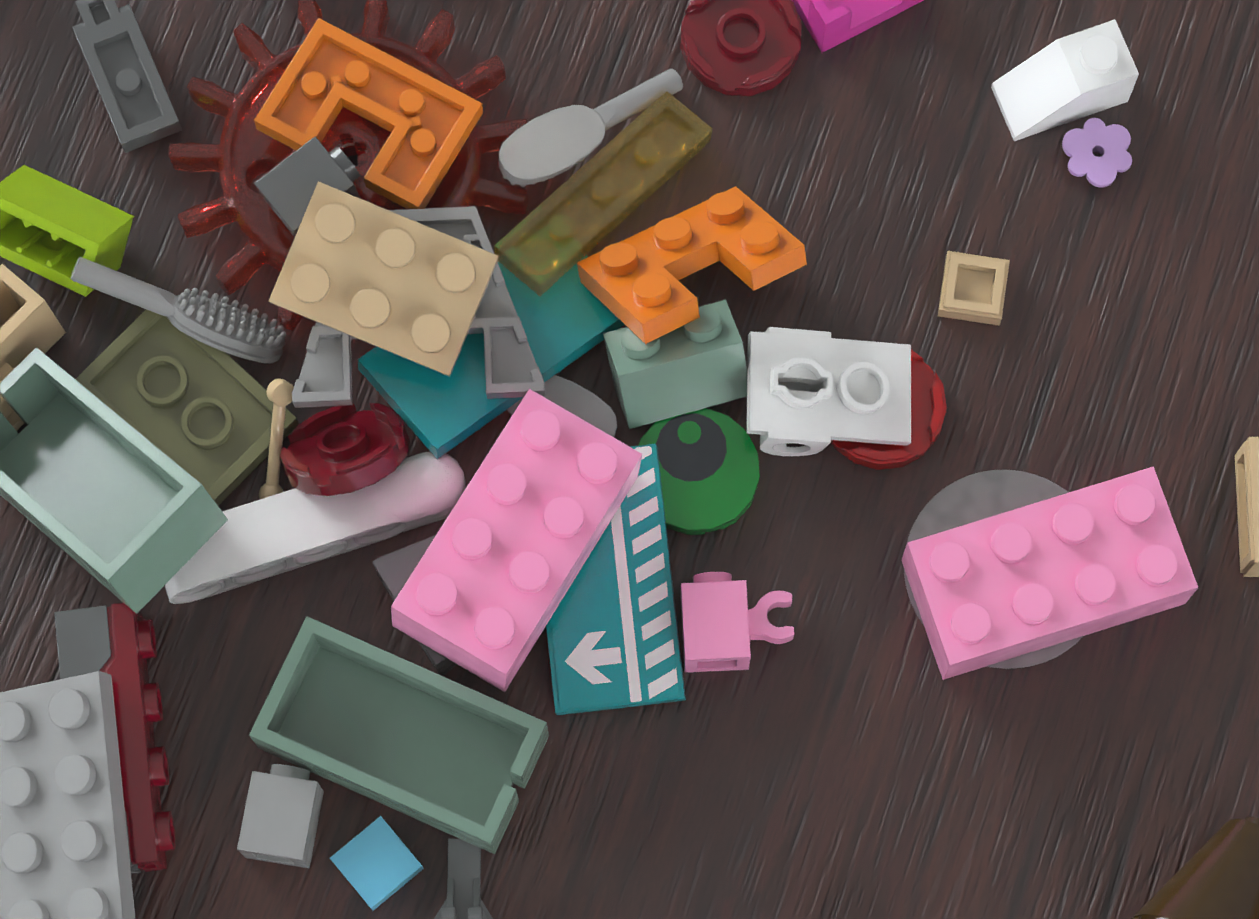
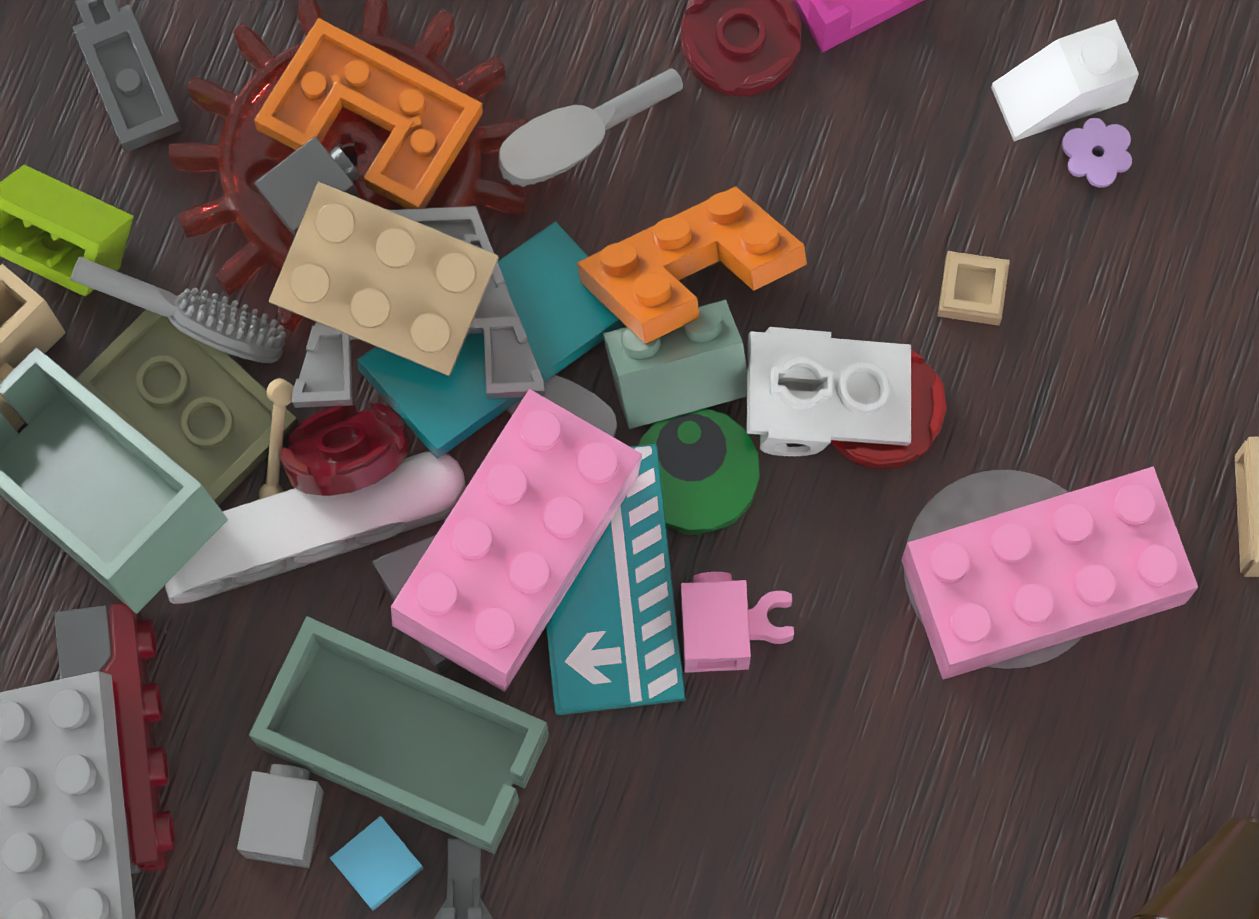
(602, 193): clear yellow plate -> none

